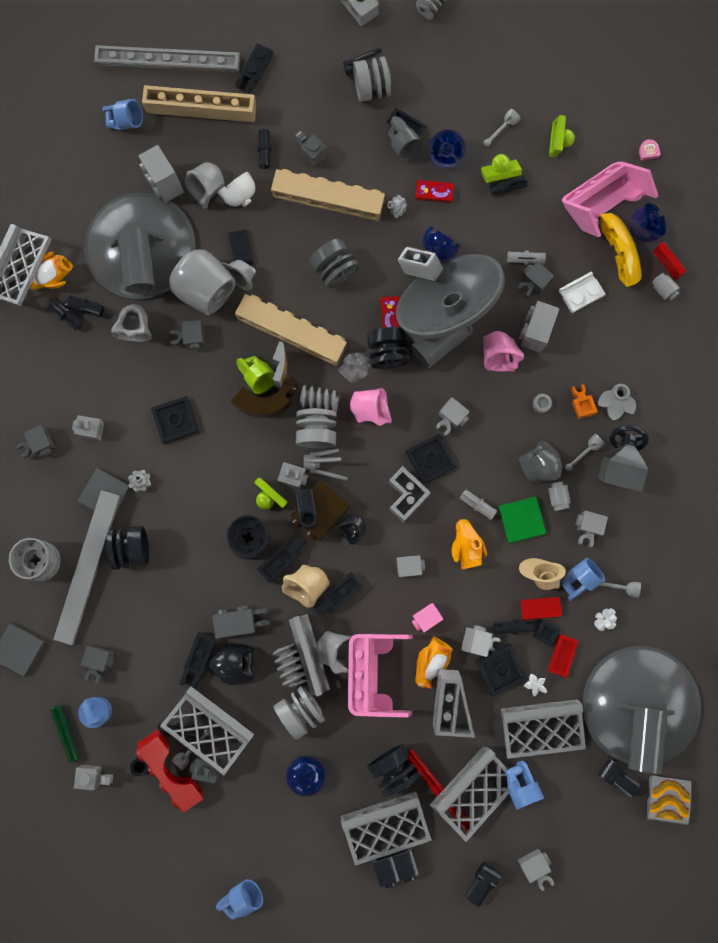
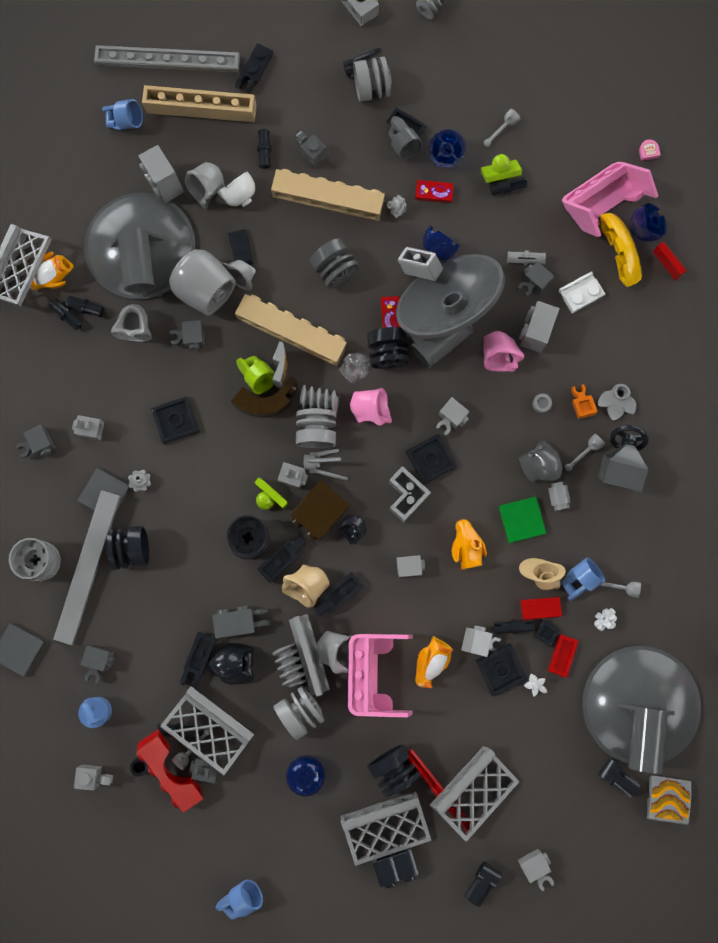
(65, 734): dark green axle -> none
(306, 507): black piece -> none
(426, 618): bright pink brick -> none
(451, 709): light grey wedge -> none
(478, 504): light grey axle -> none
(529, 793): medium blue piece -> none
(543, 711): light grey fence -> none
(560, 137): lime tile -> none
(592, 525): light grey brick -> none
(666, 287): light grey brick -> none

